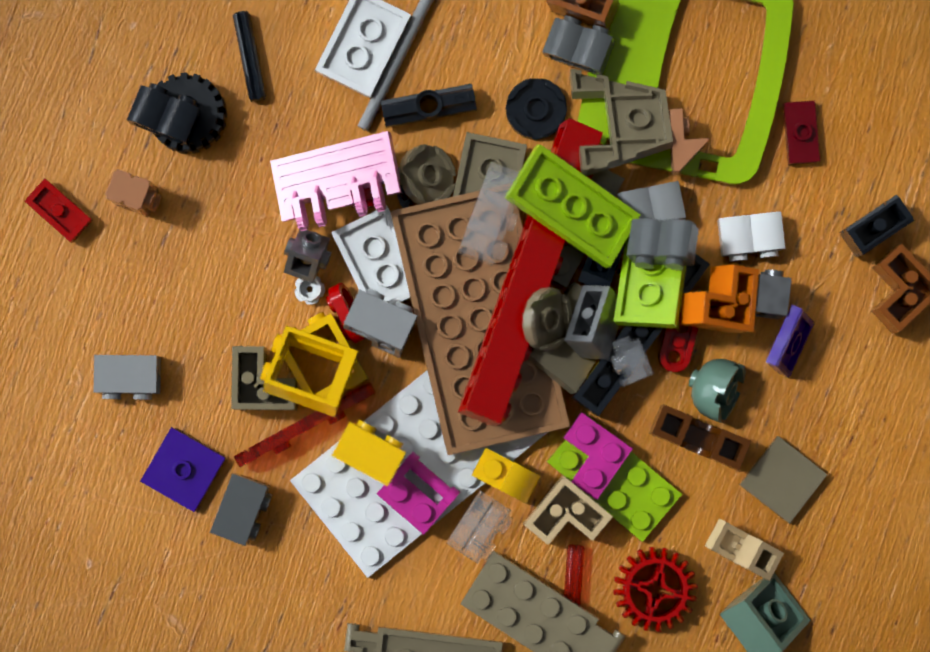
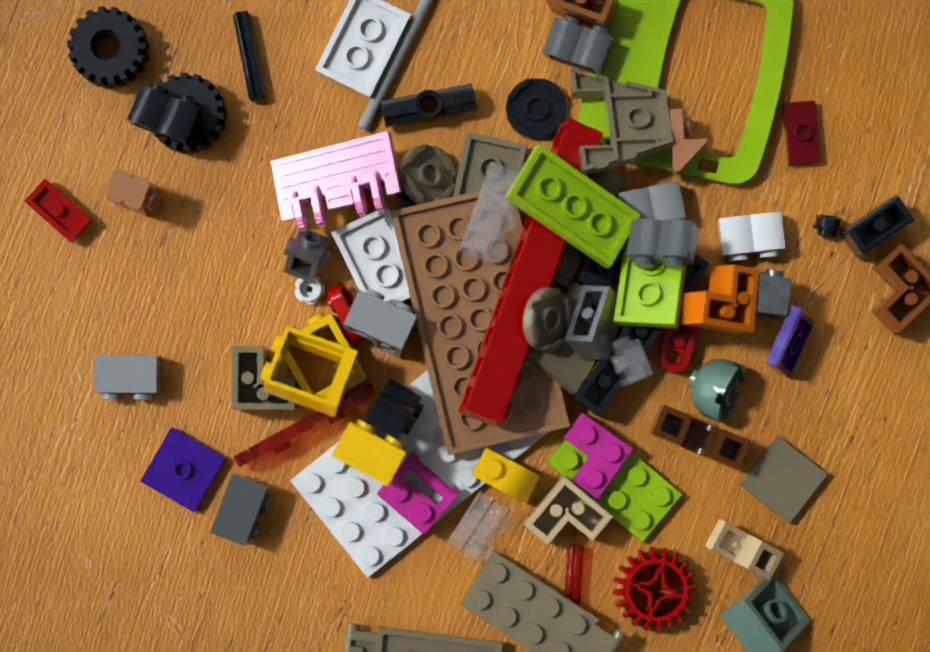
(116, 69): none -> black tyre
(395, 409): none -> black brick
(827, 225): none -> black plate

